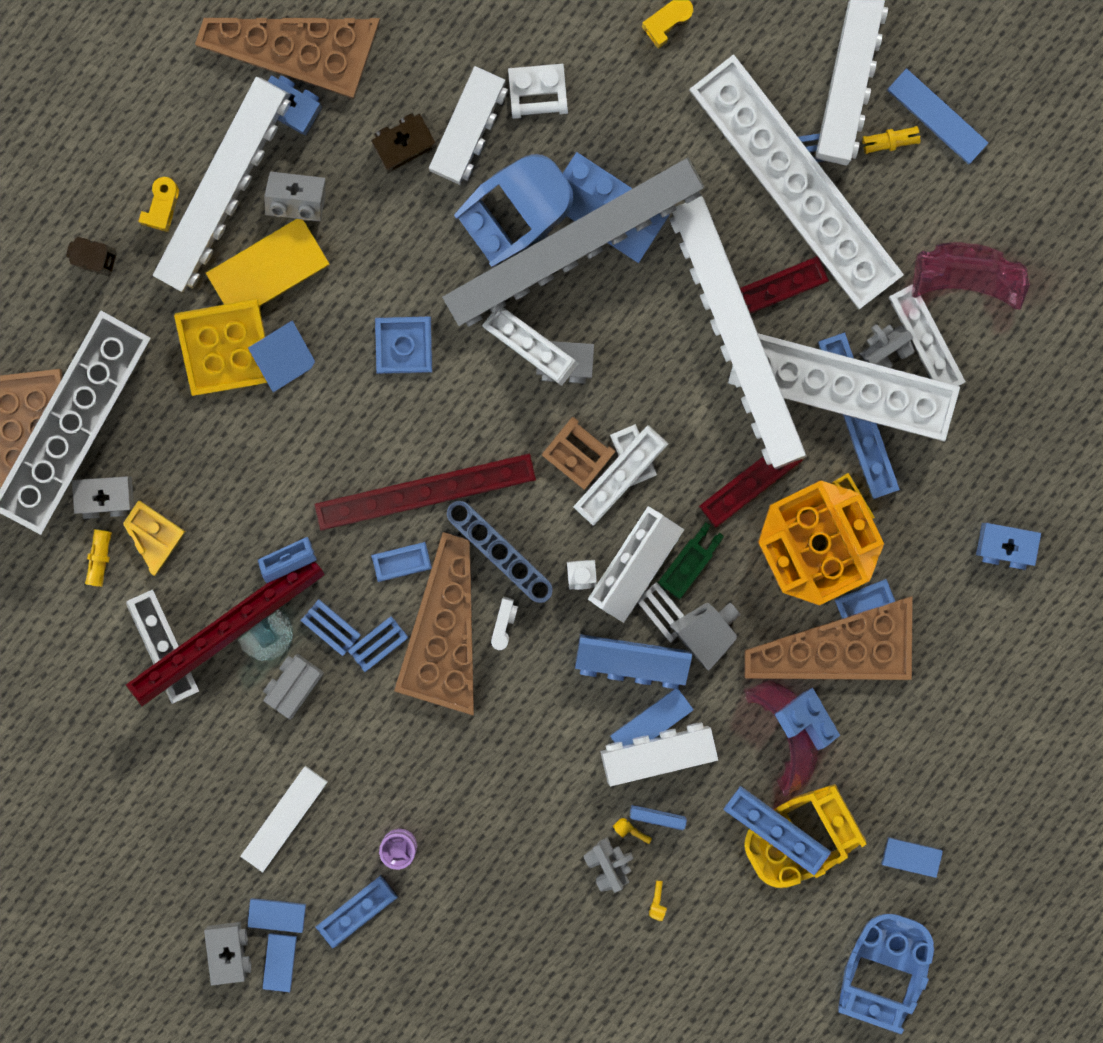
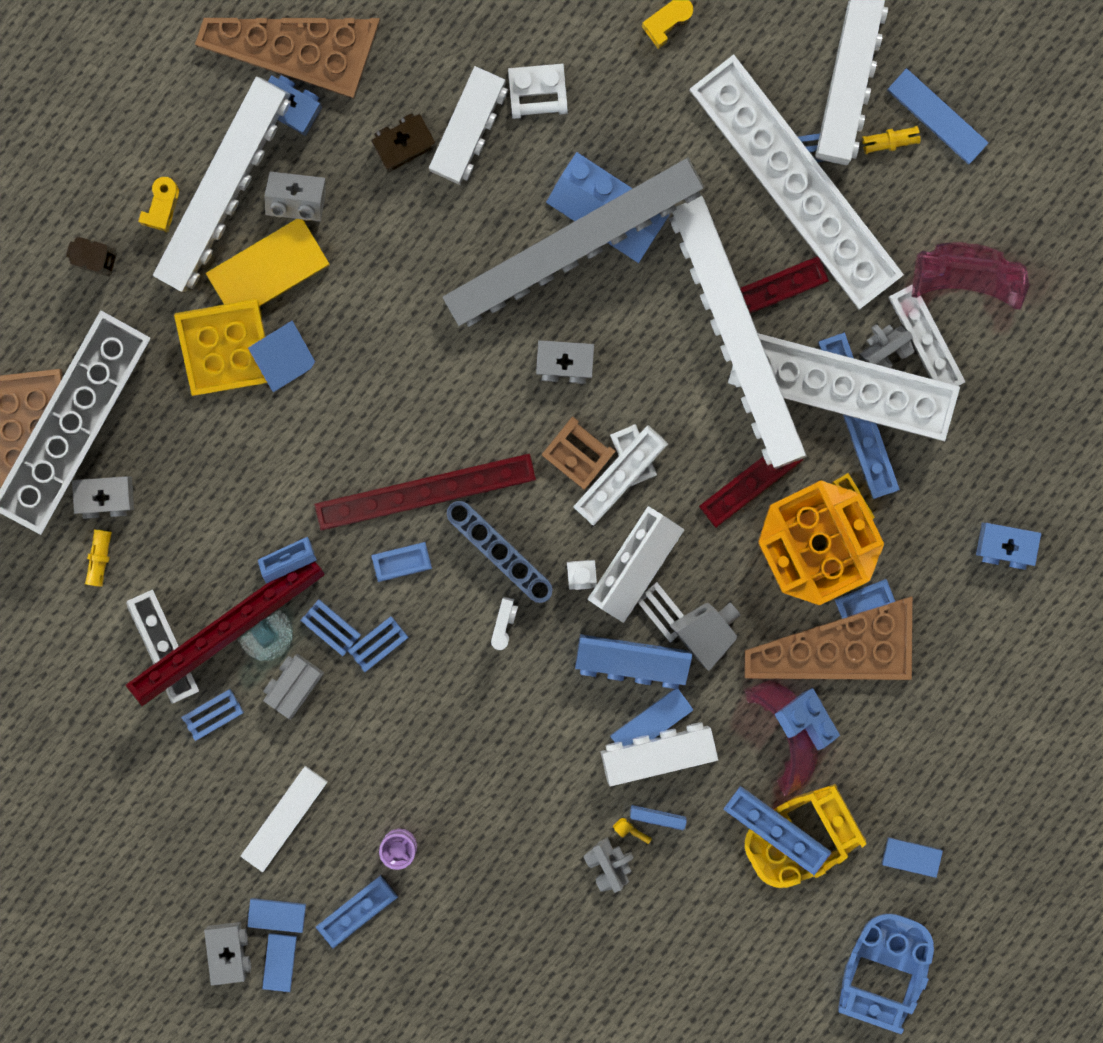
(153, 535): yellow wing -> none
(192, 726): none -> medium blue tile
(403, 345): medium blue tile -> none
(440, 646): medium nougat wing -> none
(531, 345): white tile -> none
(538, 194): medium blue slope -> none
(657, 911): yellow hand -> none
(689, 563): dark green hinge -> none

